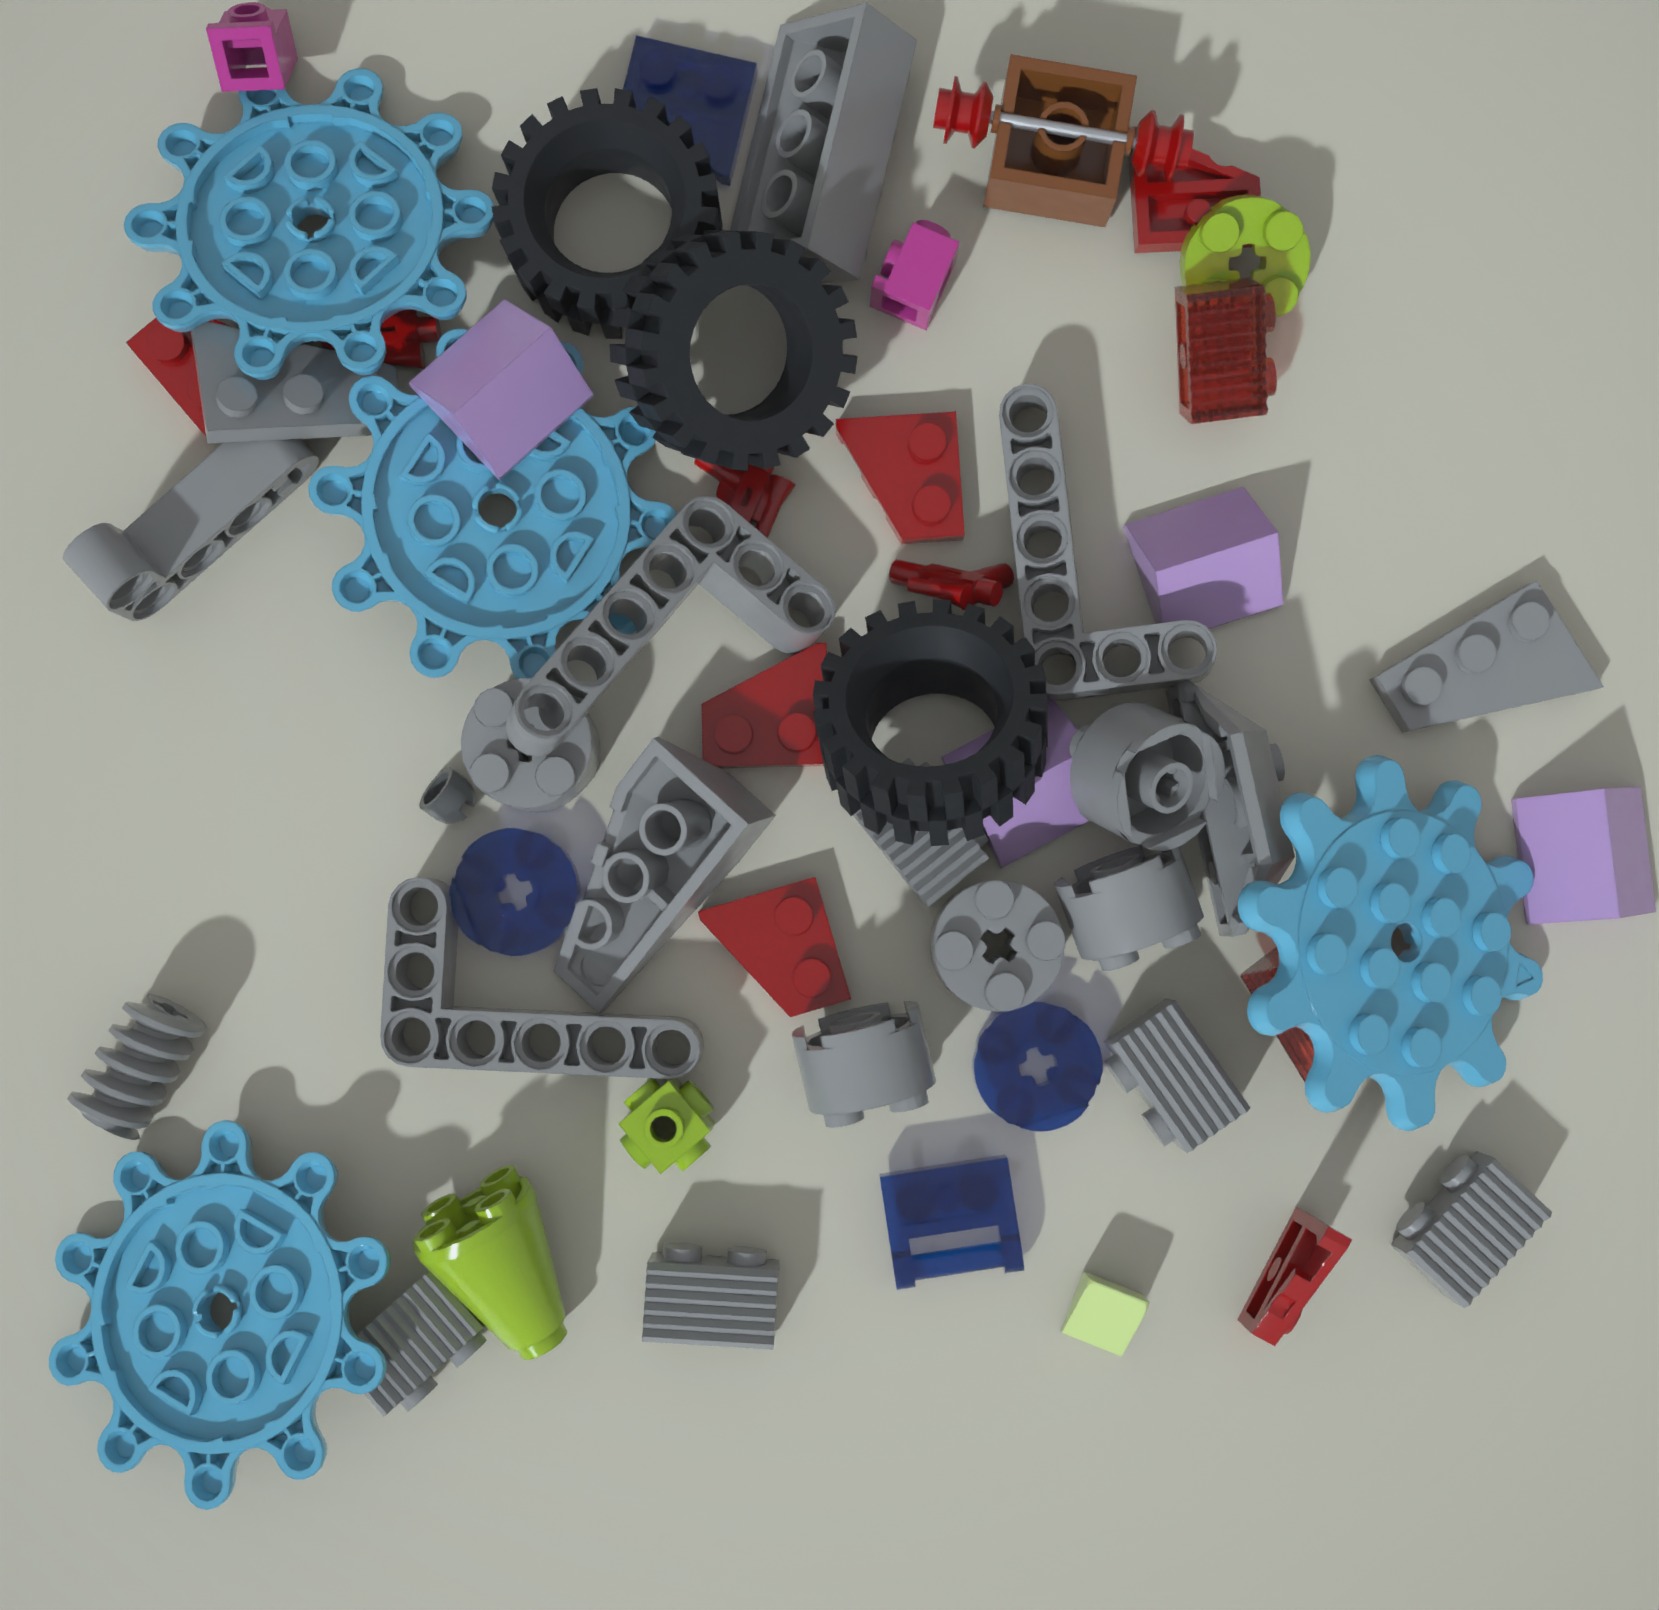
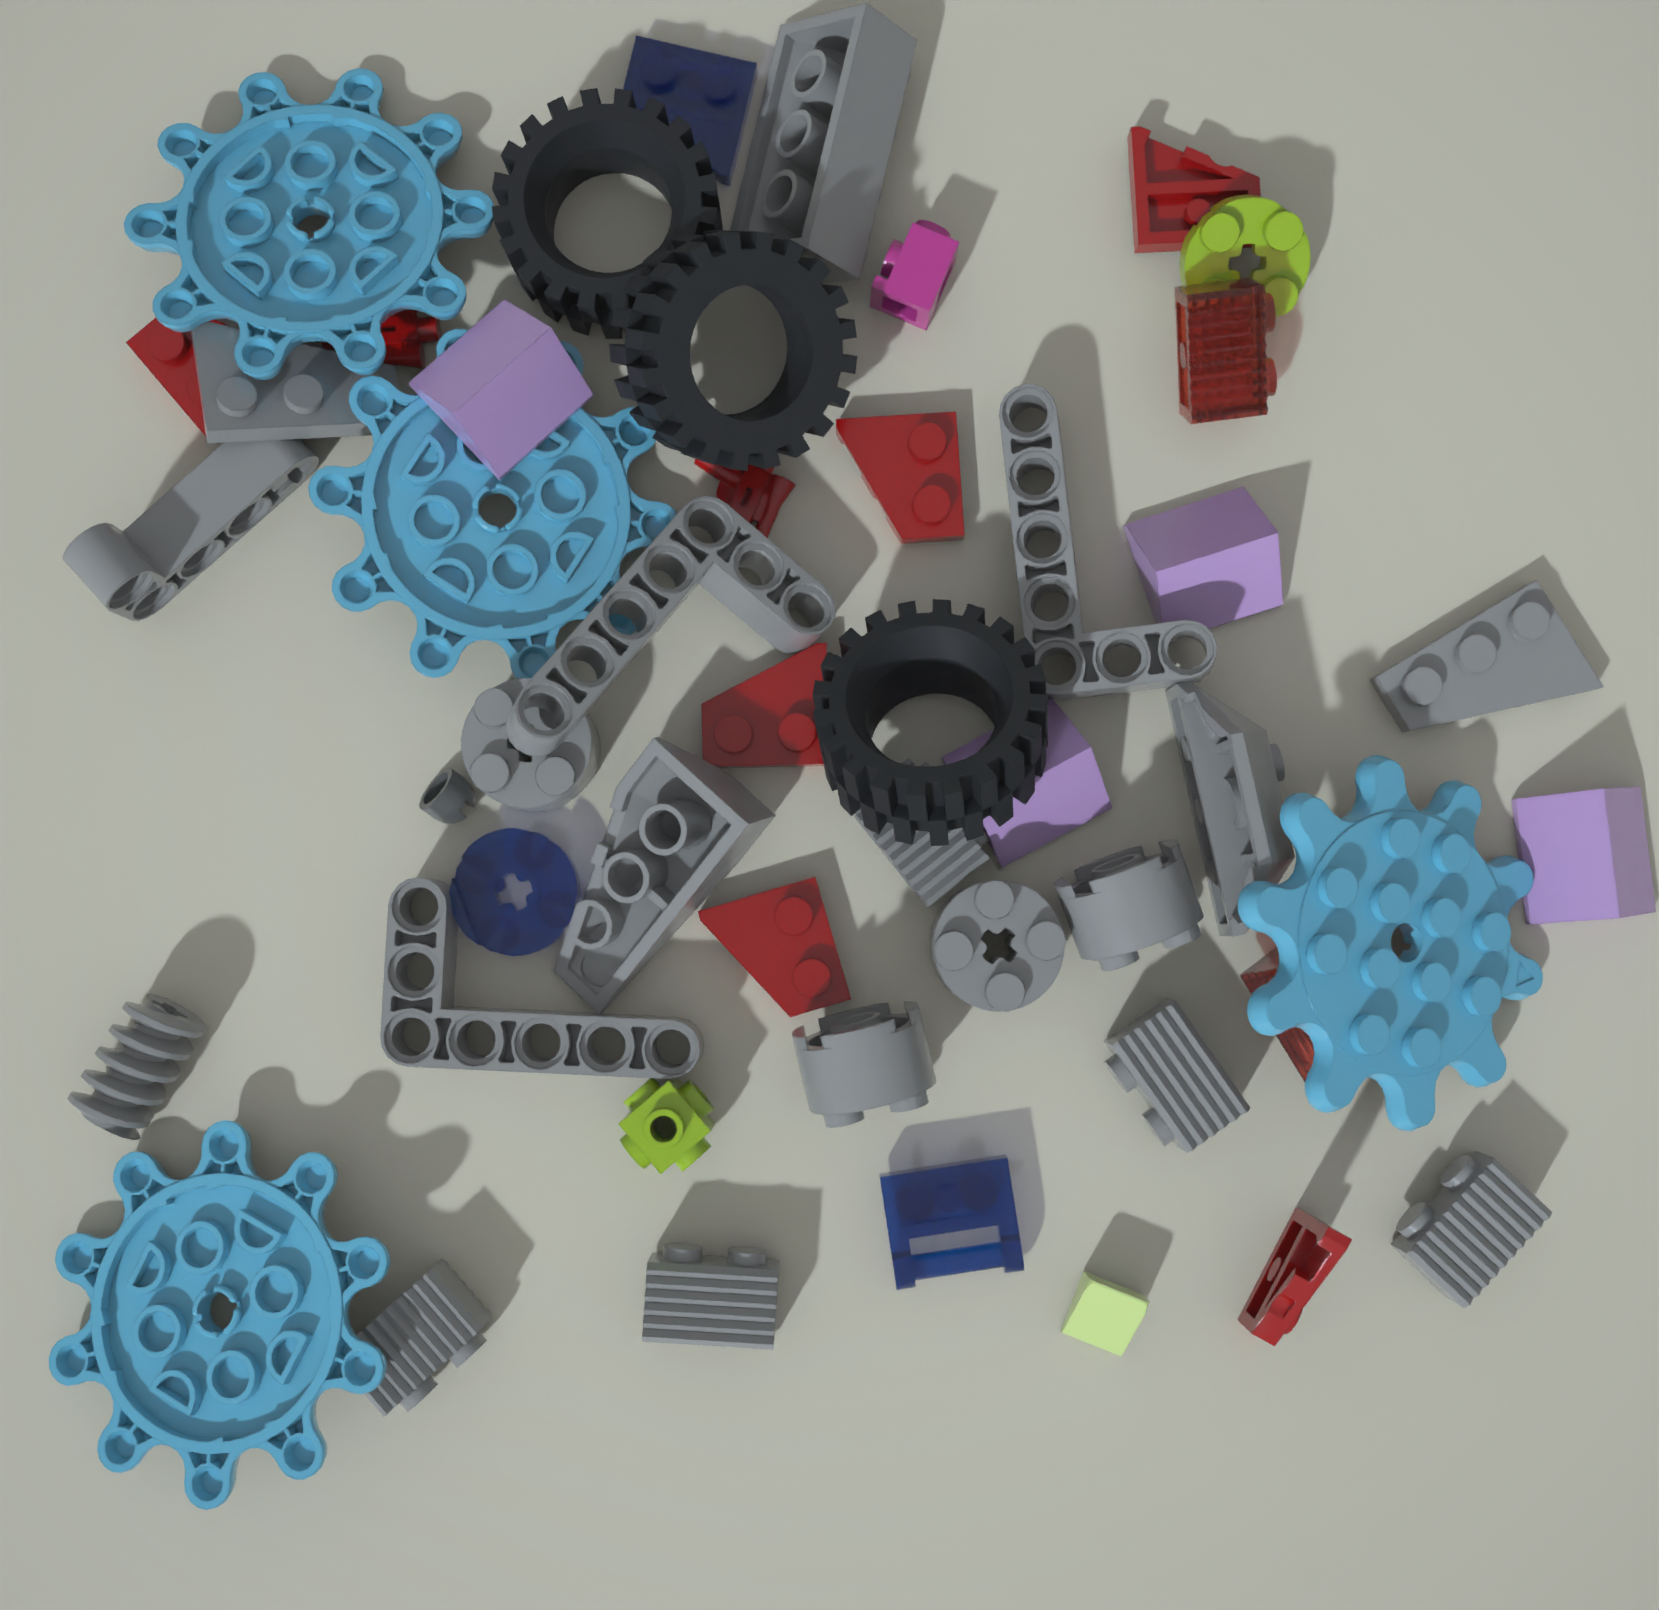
(252, 36): dark pink brick -> none
(497, 1260): lime cone -> none
(953, 584): red piece -> none
(1061, 138): dark orange brick -> none
(1069, 1081): clear blue plate -> none
(1145, 775): light grey brick -> none

